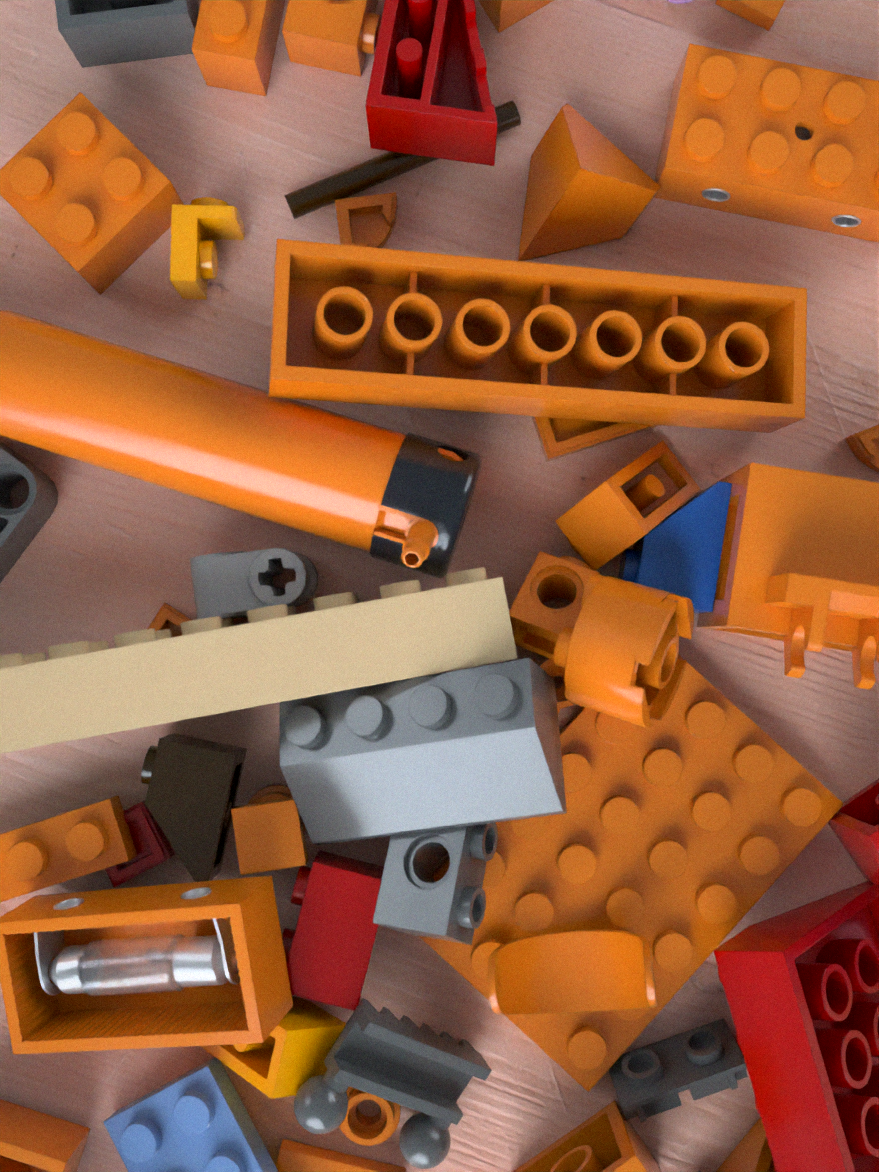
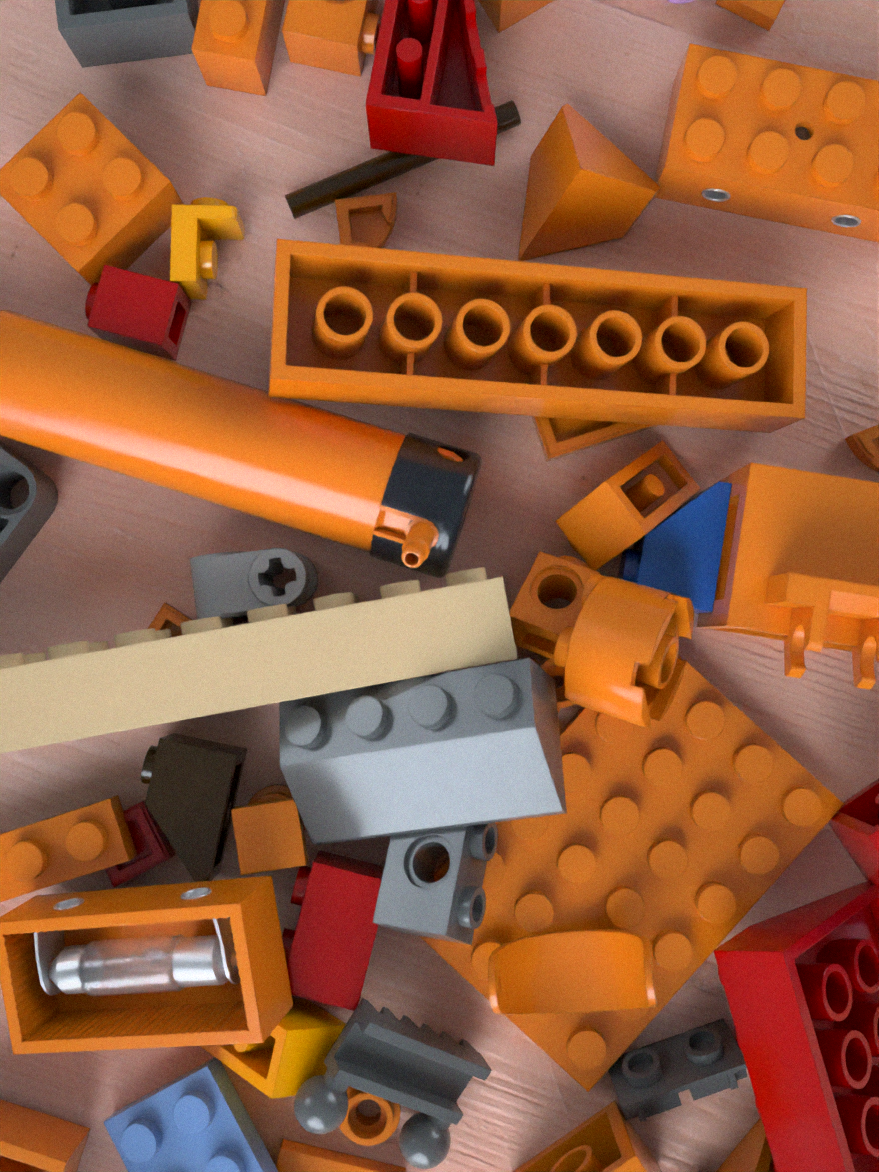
(138, 311): none -> red brick

